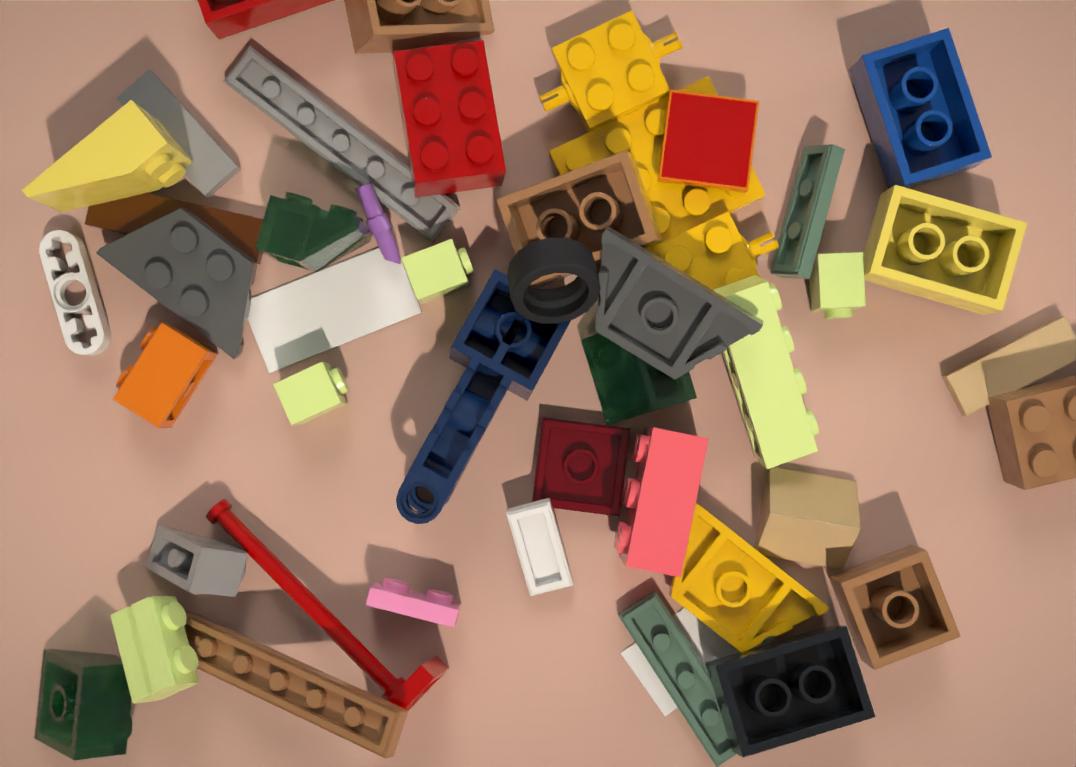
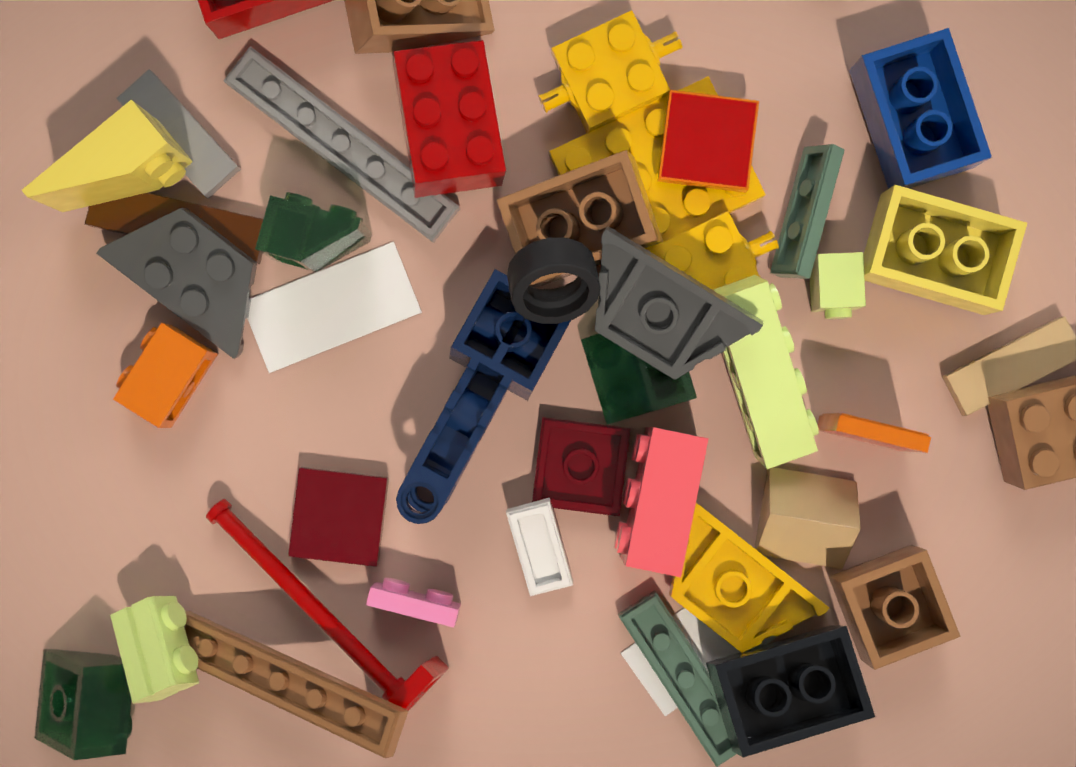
(57, 284): white beam -> none
(197, 562): light grey slope -> none
(312, 392): yellowish green brick -> none
(338, 516): none -> dark red tile
(378, 223): medium lavender piece -> none
(438, 270): yellowish green brick -> none
(874, 432): none -> orange tile

